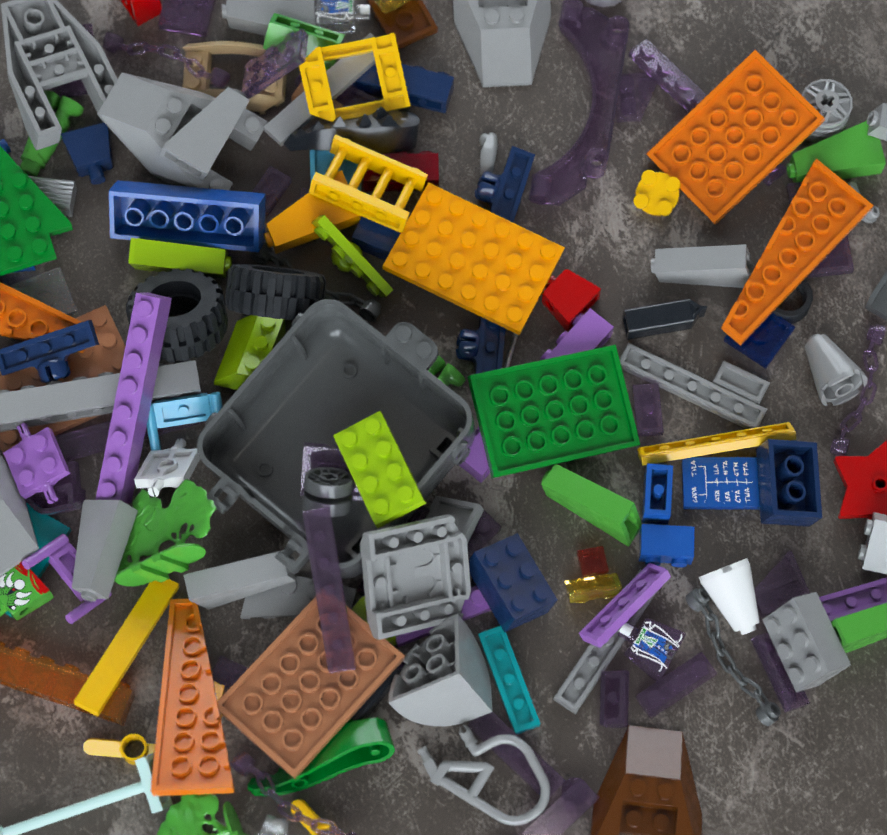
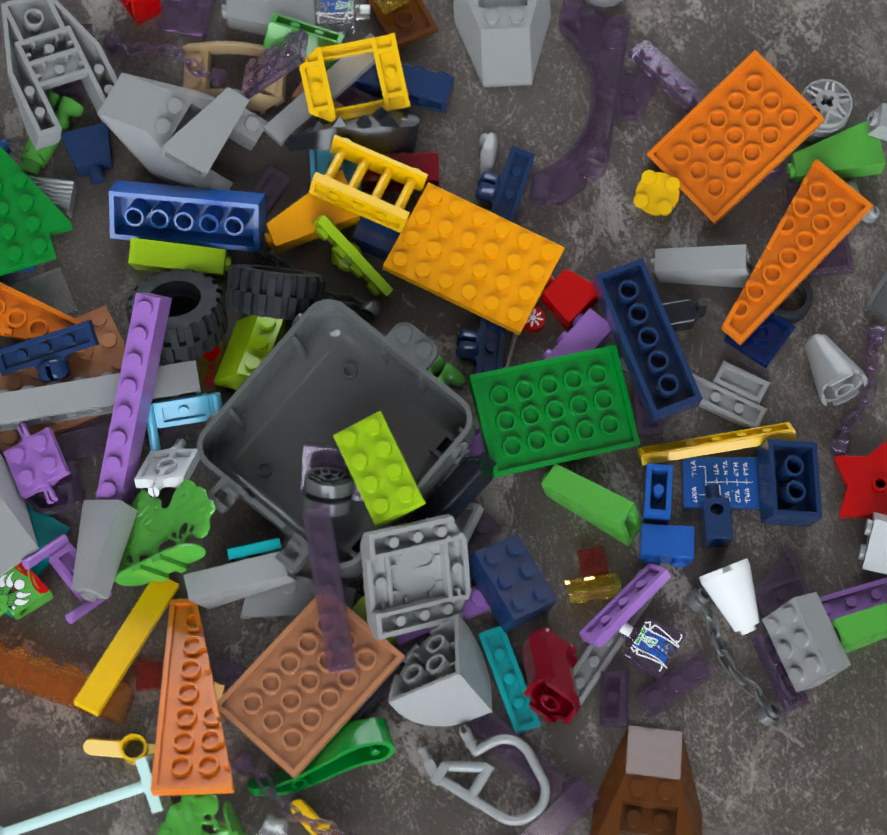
(148, 676): none -> clear red plate
(208, 368): none -> clear yellow tile
(245, 551): none -> teal plate
(461, 487): none -> black piece
(536, 321): none -> red tile
(551, 676): none -> dark red brick
(646, 341): none -> dark blue brick
(715, 529): none -> dark blue torso

